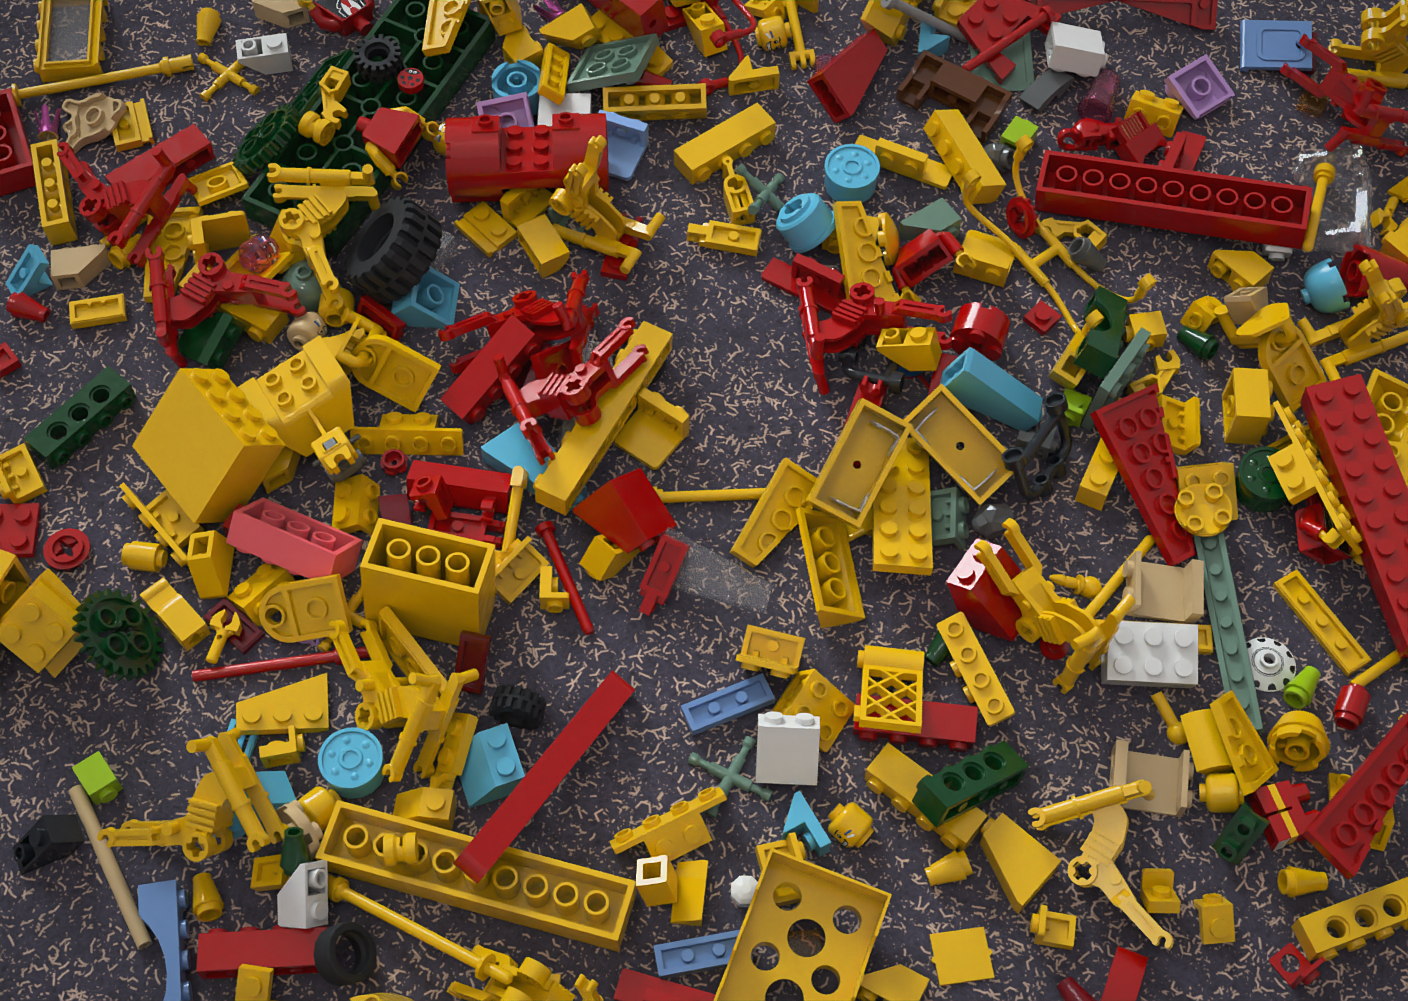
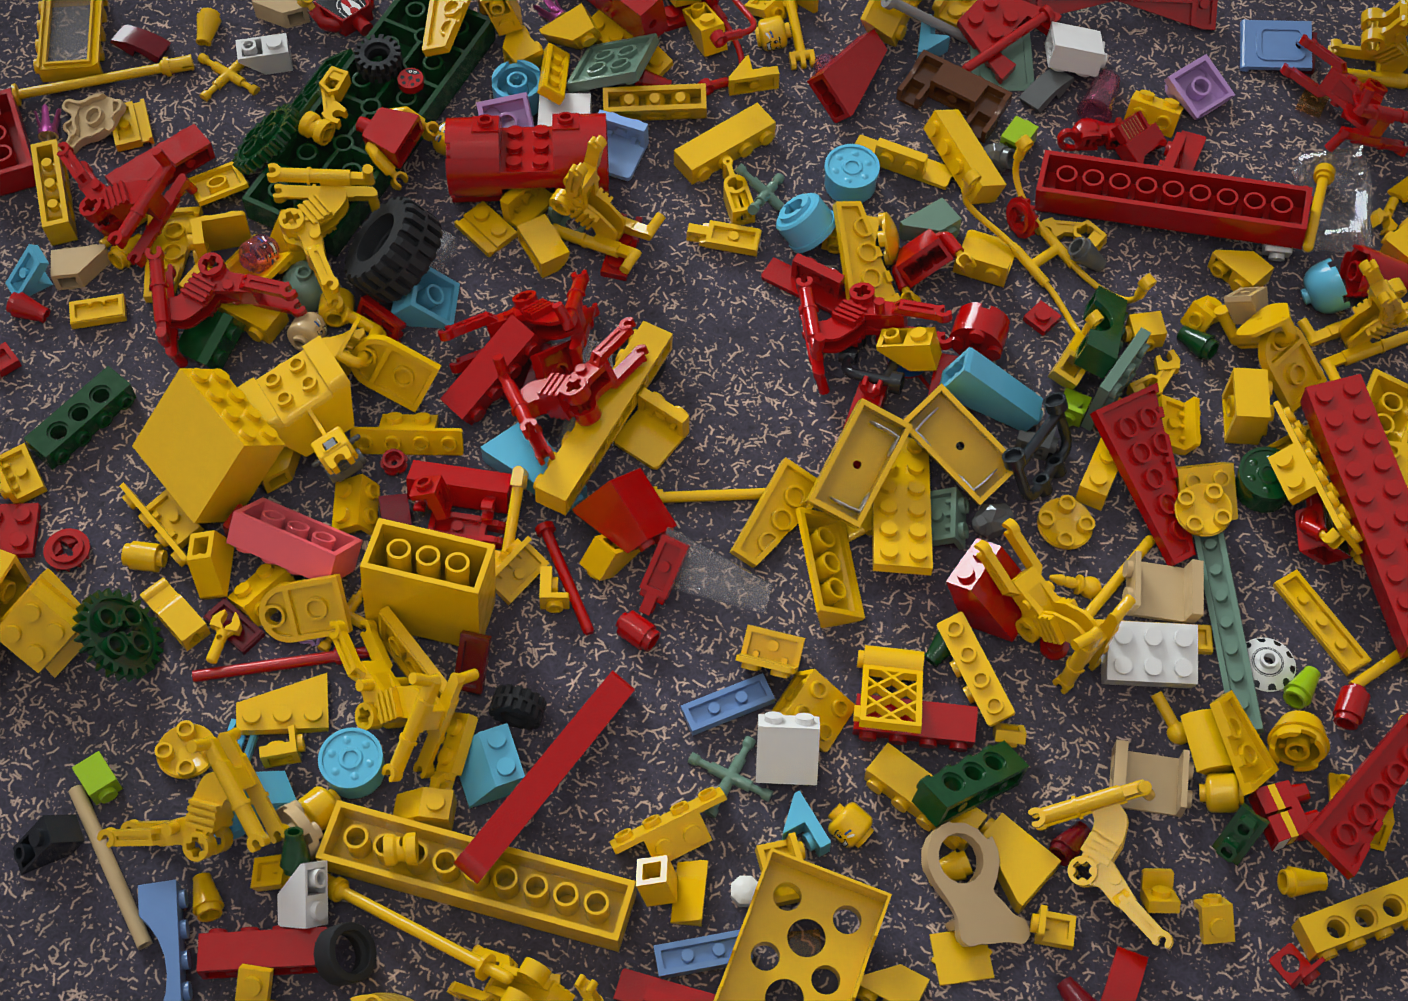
(135, 39): none -> dark red slope
(173, 754): none -> yellow dish
(637, 631): none -> red brick
(977, 910): none -> tan animal
(1011, 733): none -> yellow plate
(1065, 523): none -> yellow dish
(1068, 843): none -> dark red cone

